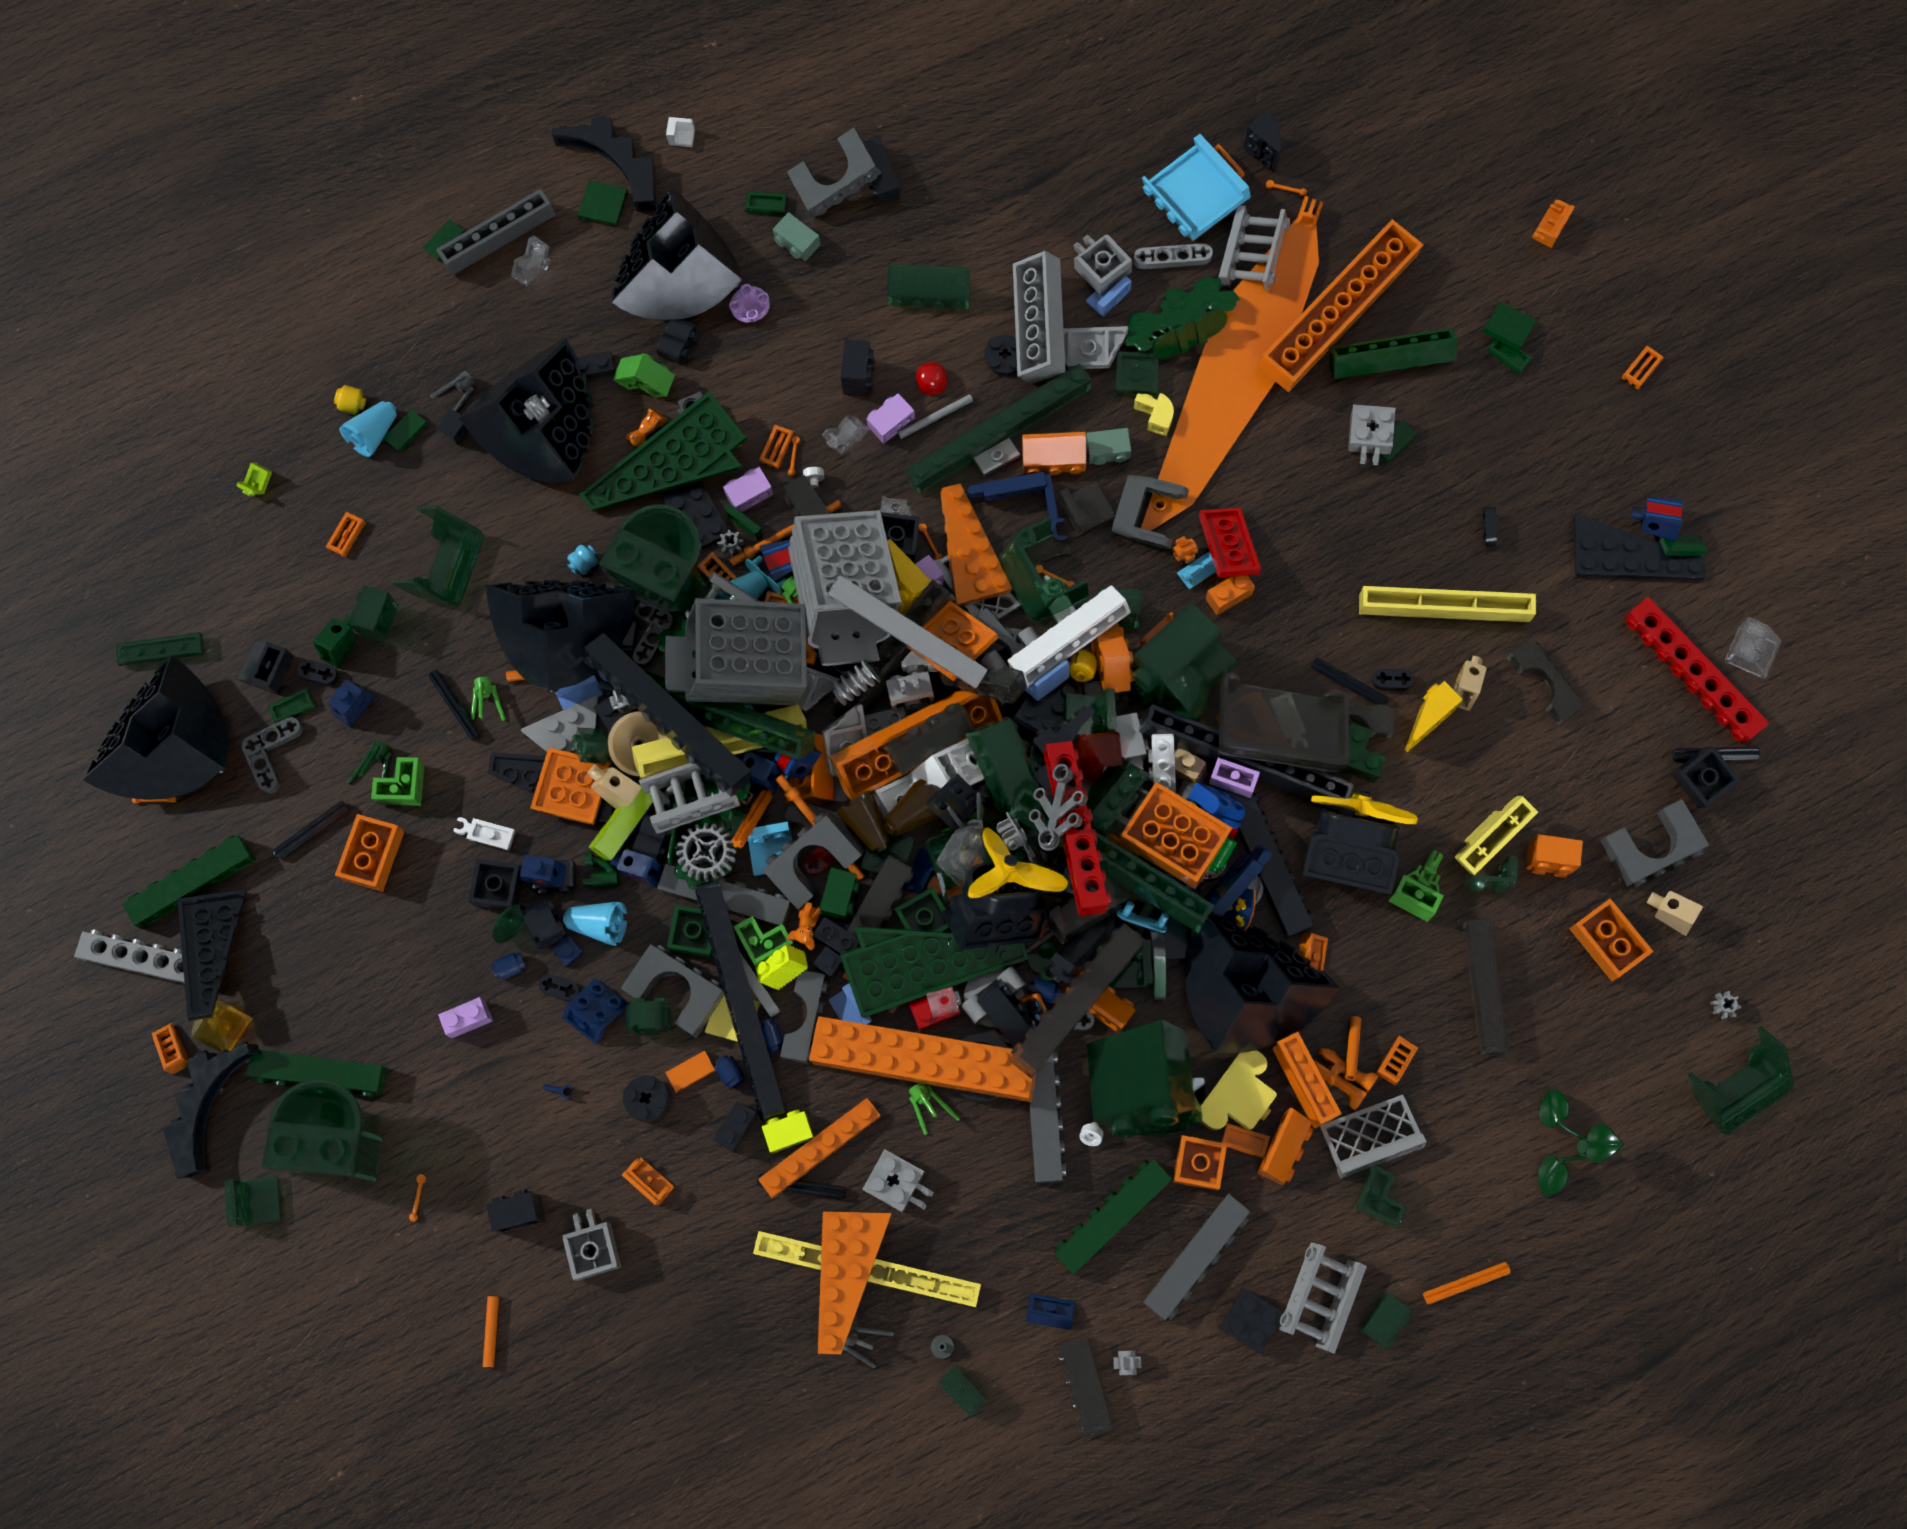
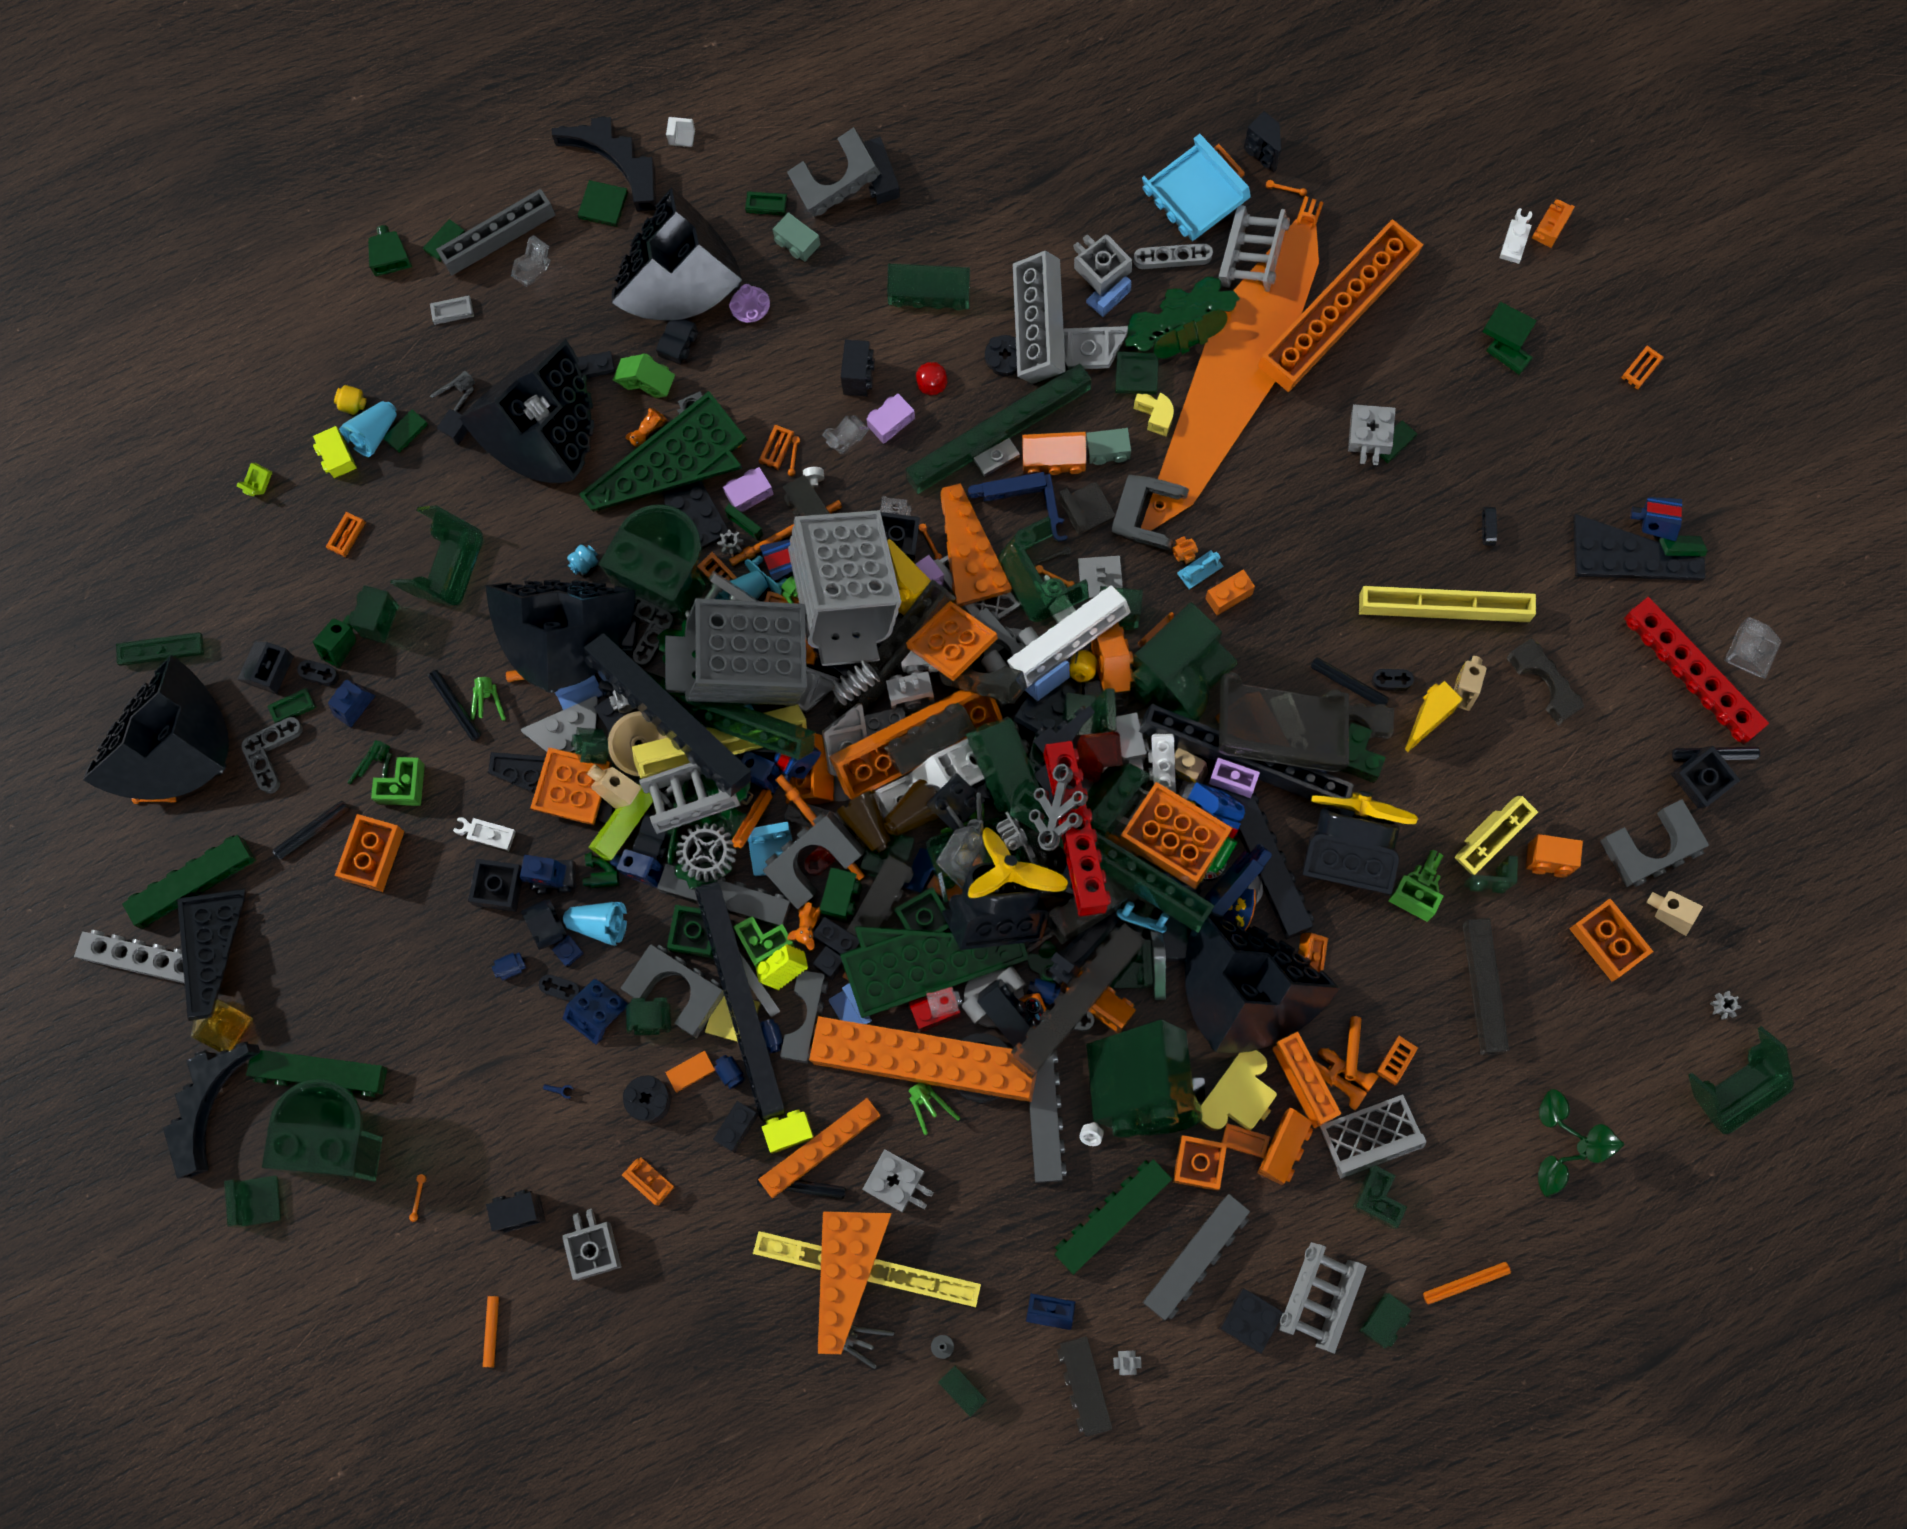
(177, 1061): orange slope -> none
(334, 452): none -> neon yellow brick
(387, 252): none -> dark green torso
(451, 310): none -> light grey tile
(465, 1017): lavender brick -> none
(508, 923): clear green dish -> none
(907, 631): light grey tile -> none
(935, 416): light grey bar -> none
(1100, 572): none -> light grey piece
(1229, 542): red plate -> none
(1393, 353): dark green brick -> none
(1516, 238): none -> white plate

